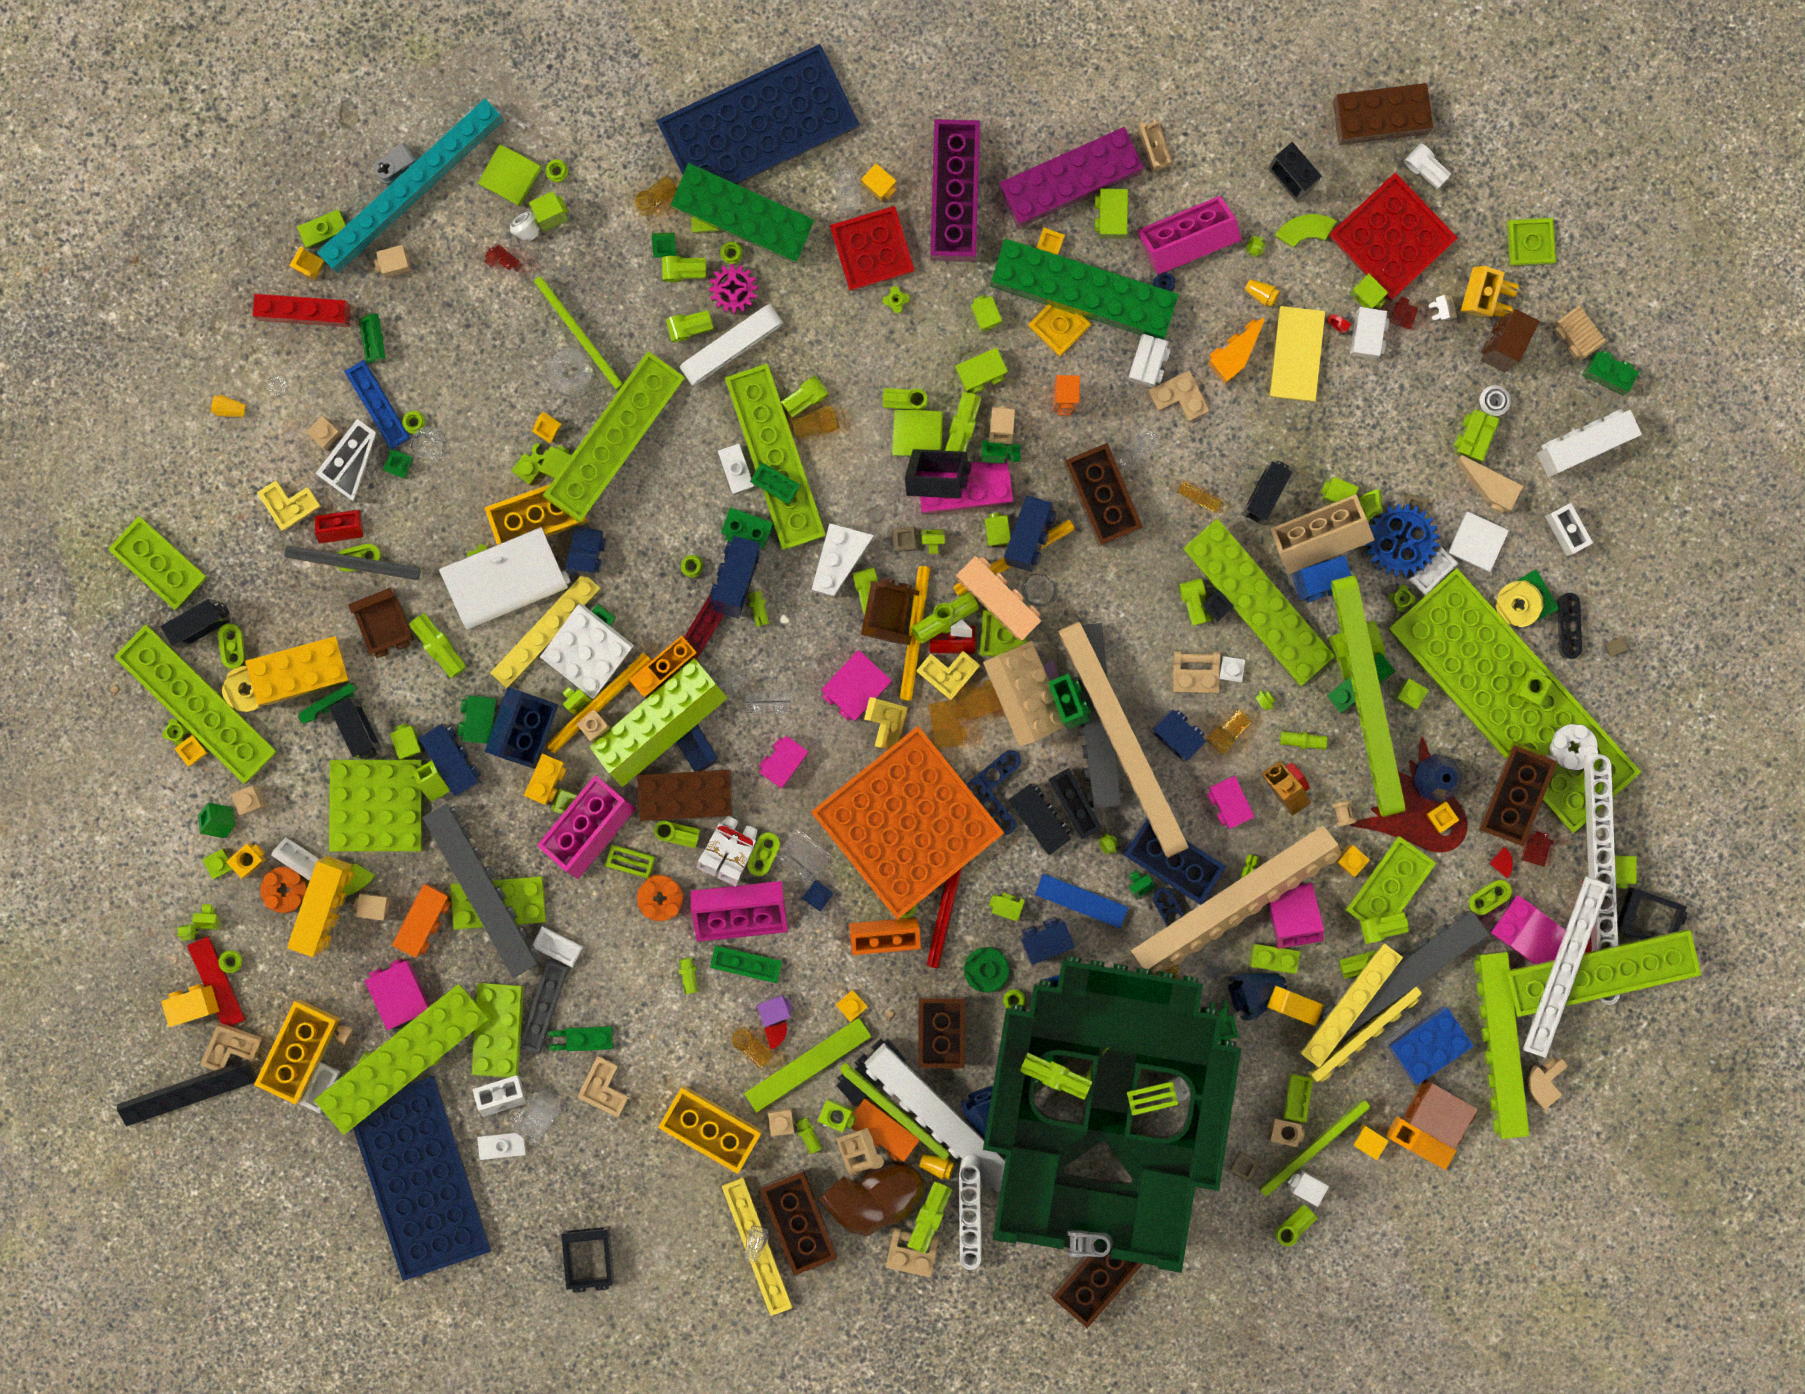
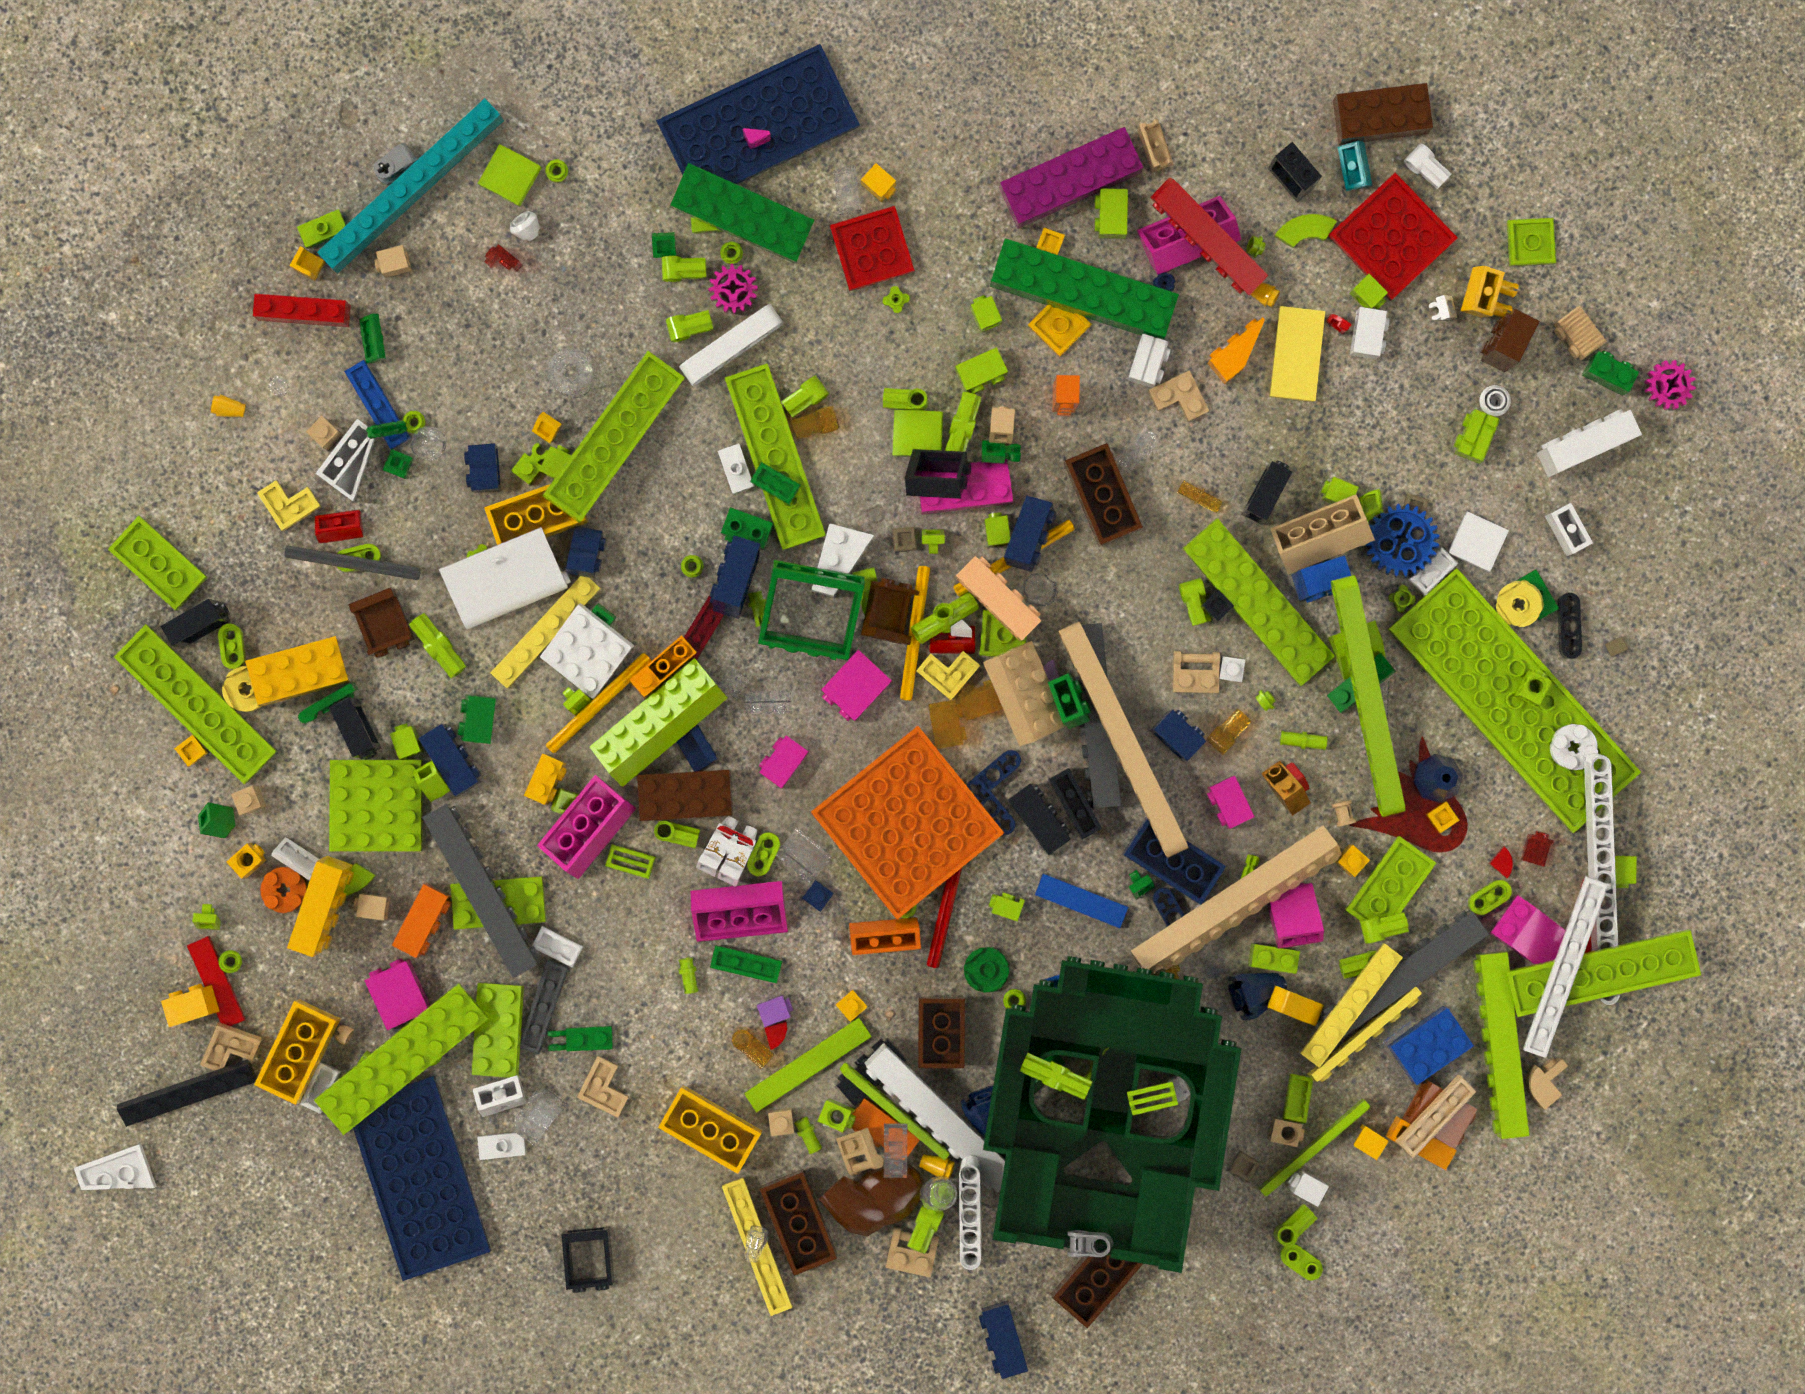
(119, 1170): none -> white wing
(169, 734): lime plate -> none
(187, 932): lime plate -> none
(217, 864): lime plate -> none
(386, 429): none -> green axle
(484, 468): none -> dark blue brick
(521, 728): dark blue brick -> none
(549, 210): lime brick -> none
(578, 333): lime tile -> none
(593, 726): tan brick -> none
(650, 888): orange plate -> none
(657, 194): clear yellow piece -> none
(756, 137): none -> dark pink slope
(818, 577): none -> green window
(891, 721): light yellow plate -> none
(895, 1150): none -> clear brick
(938, 1193): none -> clear hair
(955, 190): magenta brick -> none
(1003, 1340): none -> dark blue brick
(1046, 940): dark blue brick -> none
(1108, 844): lime plate -> none
(1208, 236): none -> red brick
(1228, 1026): green plate -> none
(1301, 1262): none -> lime plate
(1355, 166): none -> teal slope
(1403, 314): clear red bracket -> none
(1410, 694): lime brick -> none
(1435, 1116): none -> tan tile
(1493, 487): tan slope -> none
(1518, 793): reddish brown brick -> none
(1630, 908): black window -> none
(1661, 380): none -> dark pink gear

